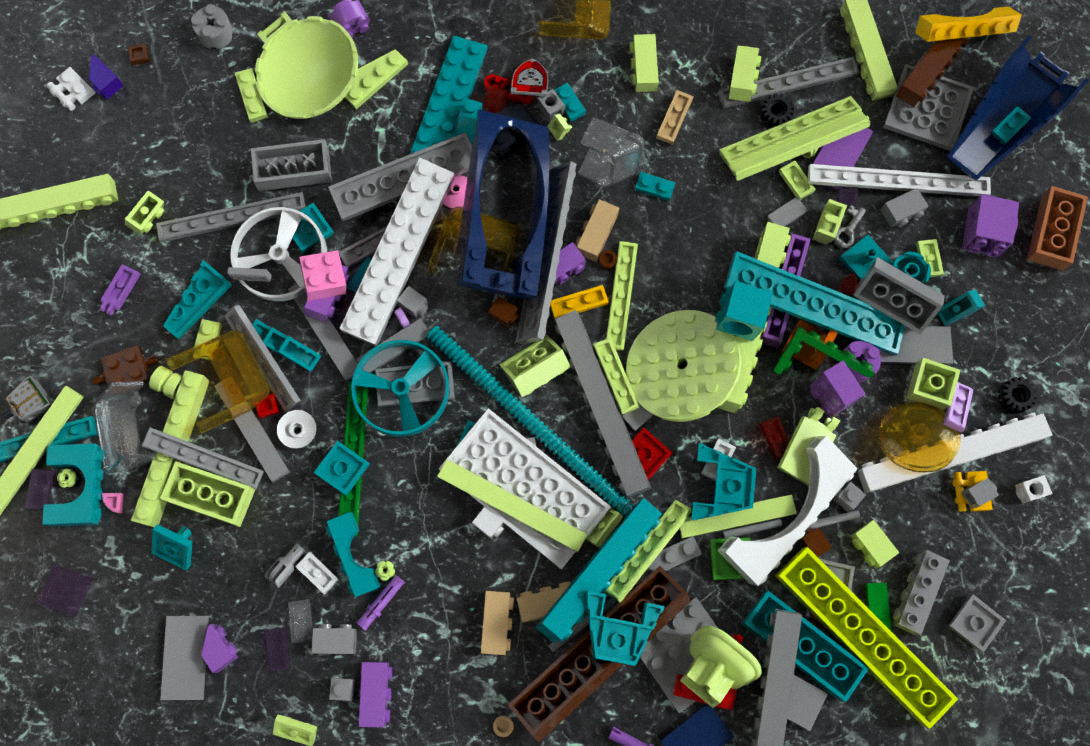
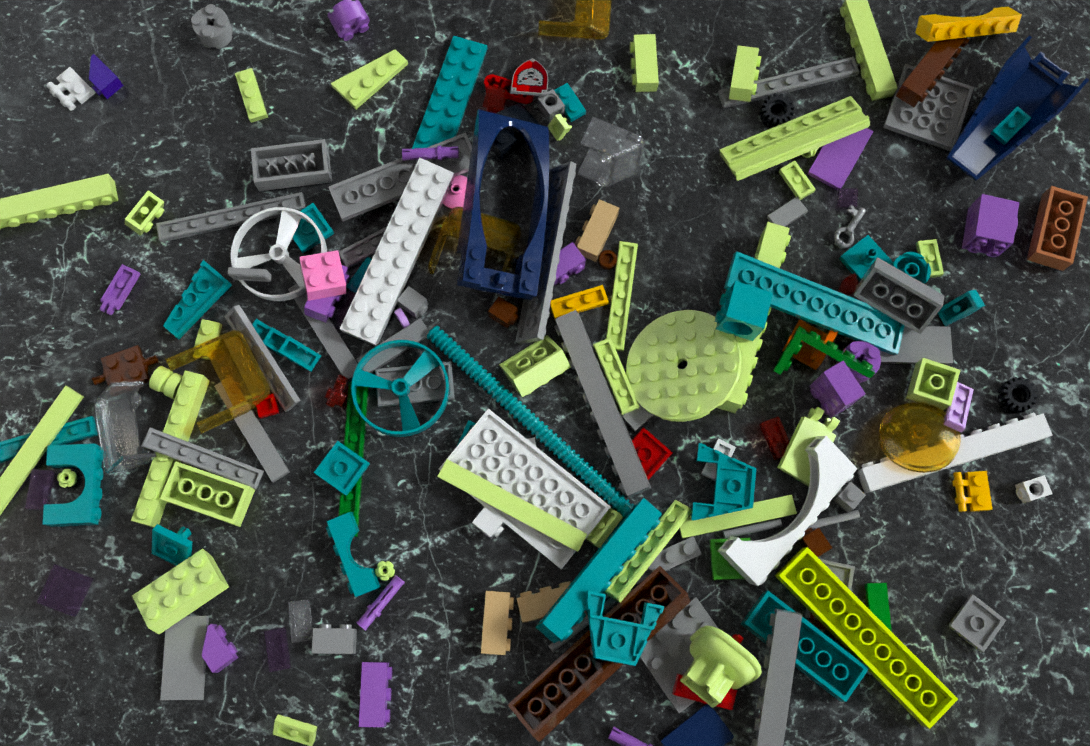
(28, 401): light grey torso -> none
(113, 501): bright pink tile -> none
(138, 54): reddish brown tile -> none
(180, 591): none -> yellowish green brick
(284, 566): light grey arm -> none
(291, 421): white dish -> none
(305, 66): yellowish green dish -> none
(317, 573): white plate -> none
(336, 395): none -> clear red plate
(342, 689): light grey brick -> none
(430, 153): none -> medium lavender pin
(467, 118): teal slope -> none
(503, 726): tan tile -> none
(655, 186): teal plate -> none
(674, 117): tan plate -> none
(793, 263): medium lavender brick -> none
(805, 703): light grey panel -> none
(829, 222): yellowish green window -> none
(874, 544): yellowish green brick -> none
(897, 180): white plate -> none
(904, 208): light grey brick -> none
(920, 592): light grey brick -> none
(980, 493): light grey brick -> none

